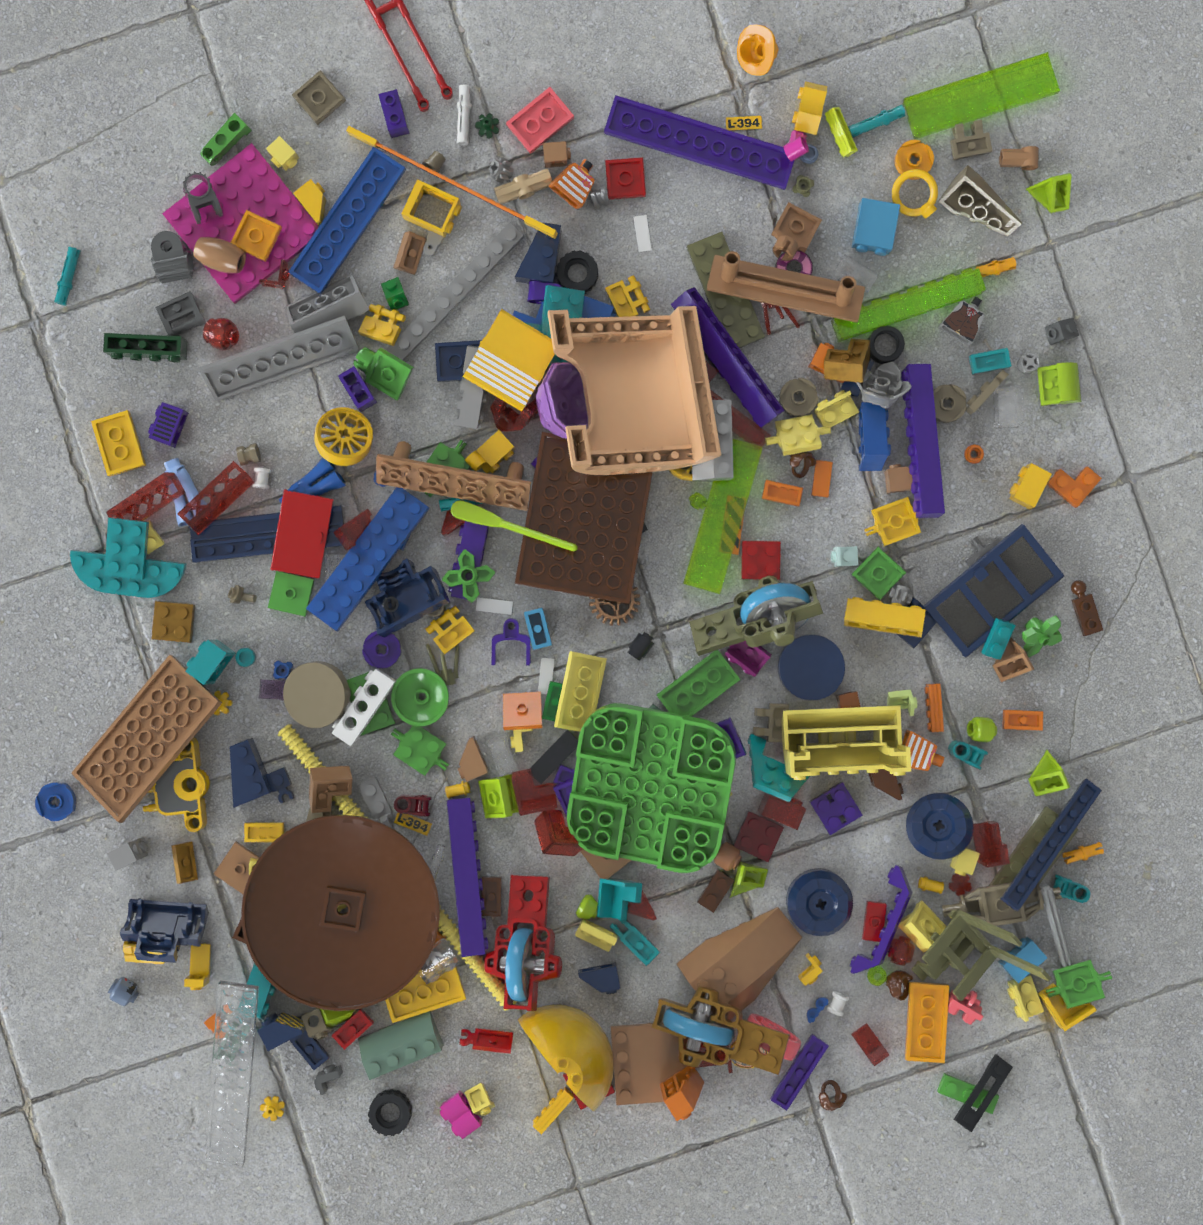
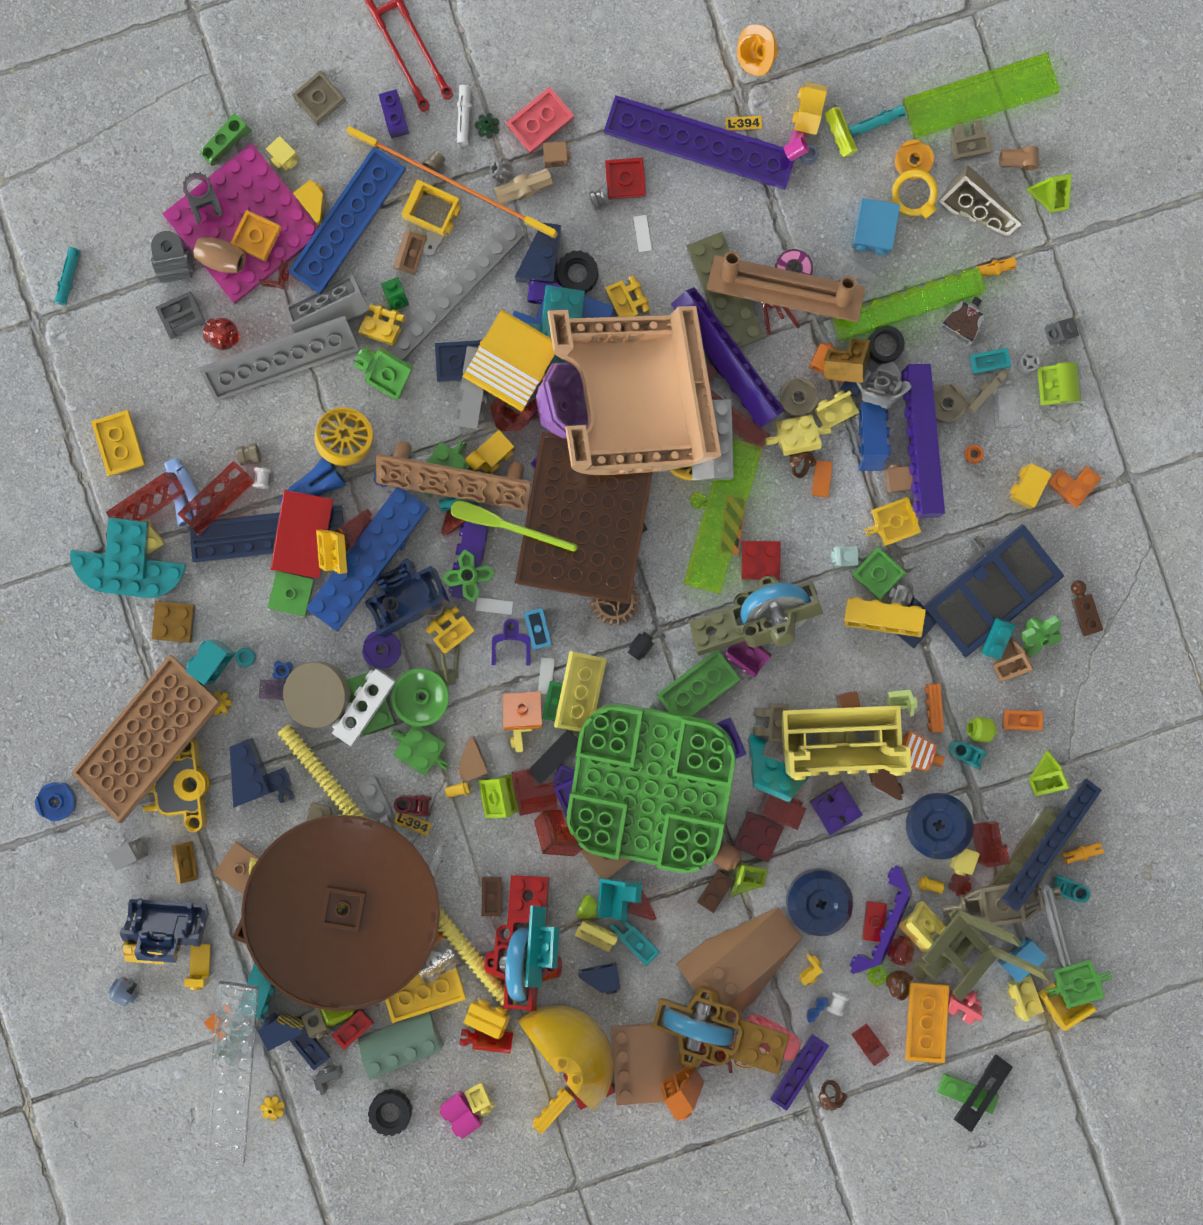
(145, 346): dark green brick -> none
(168, 424): dark purple brick -> none
(236, 595): dark tan plate -> none
(262, 831): yellow plate -> none
(327, 783): medium nougat panel -> none
(331, 551): none -> yellow slope
(357, 389): dark purple brick -> none
(466, 877): dark purple brick -> none
(487, 1018): none -> yellow brick
(541, 948): none -> teal bracket
(574, 183): orange torso -> none
(782, 493): orange plate -> none
(794, 231): medium nougat plate -> none
(801, 180): olive plate -> none
(811, 667): dark blue piece -> none

